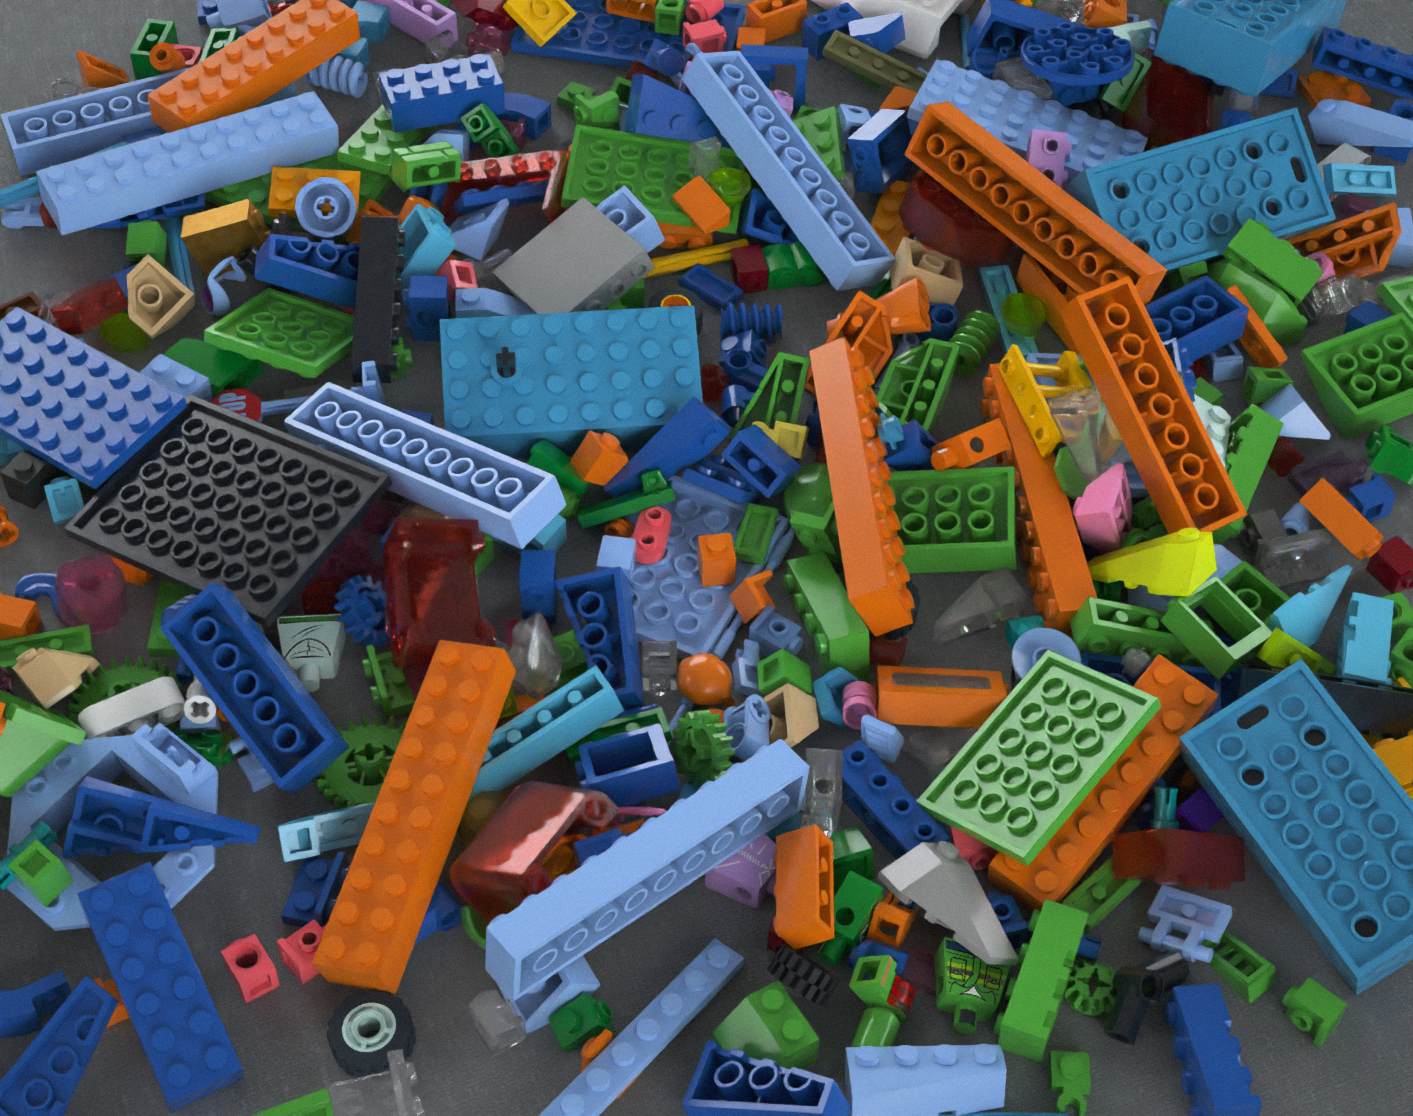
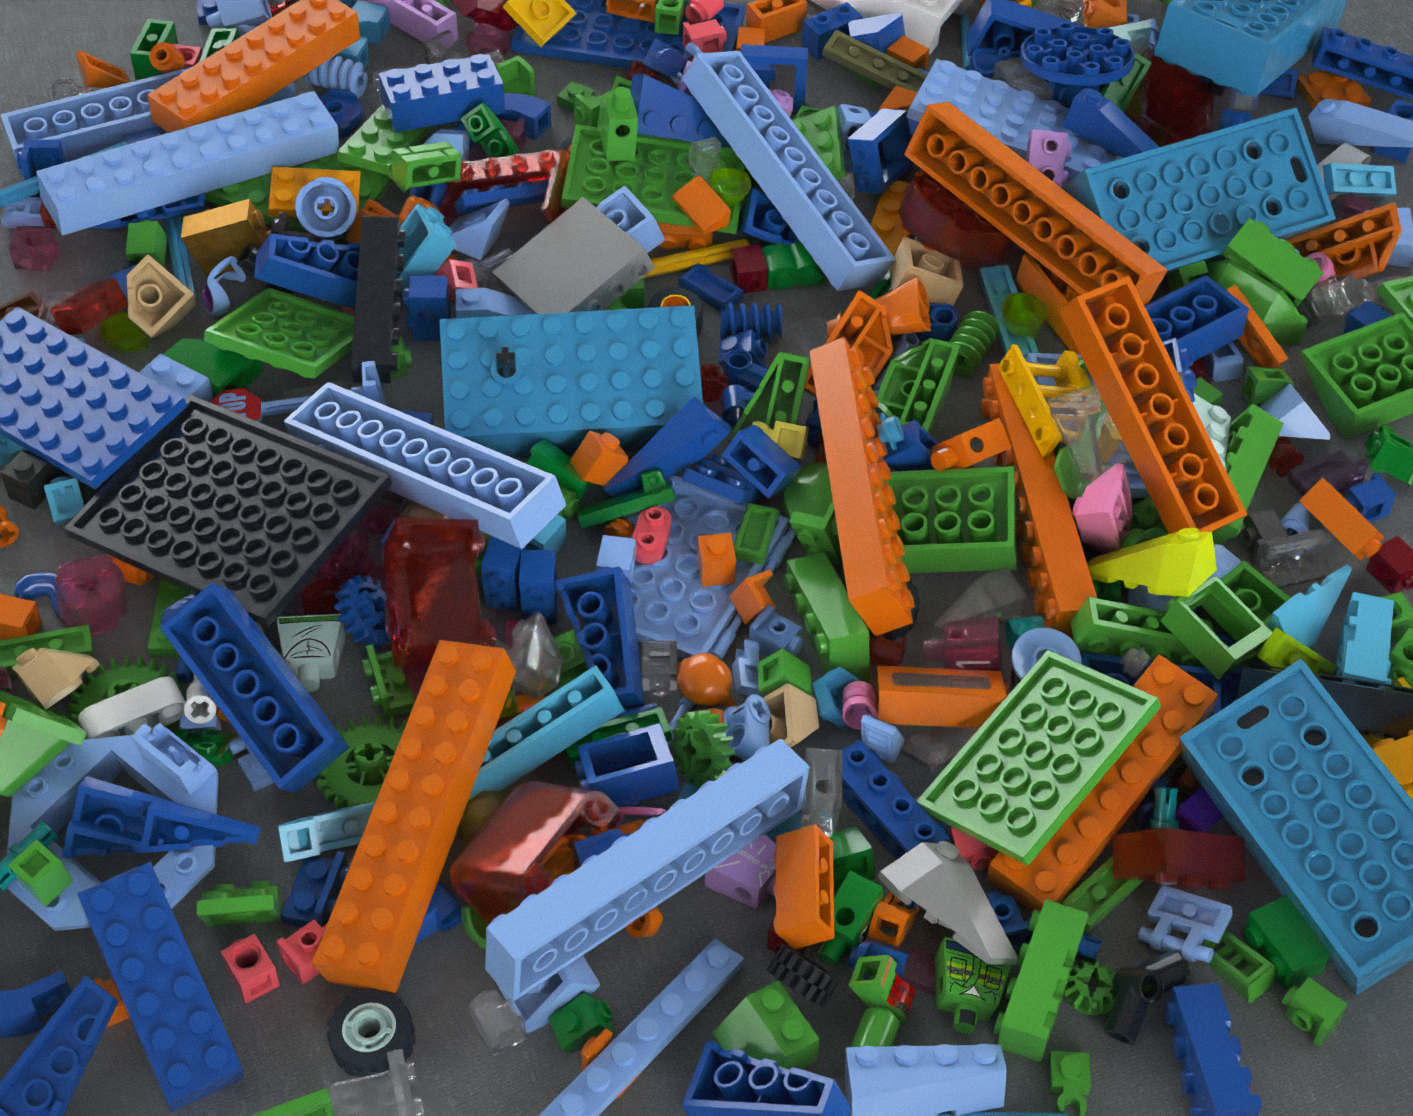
(33, 248): none -> clear pink brick
(38, 155): none -> blue bracket
(240, 906): none -> bright green plate
(349, 109): none -> blue plate
(501, 575): none -> blue brick
(517, 76): none -> bright green panel
(616, 112): none -> bright green torso
(646, 925): none -> orange tile
(909, 52): none -> orange panel
(968, 645): none -> clear pink torso
(1106, 125): none -> blue wedge
(1286, 941): none -> green brick

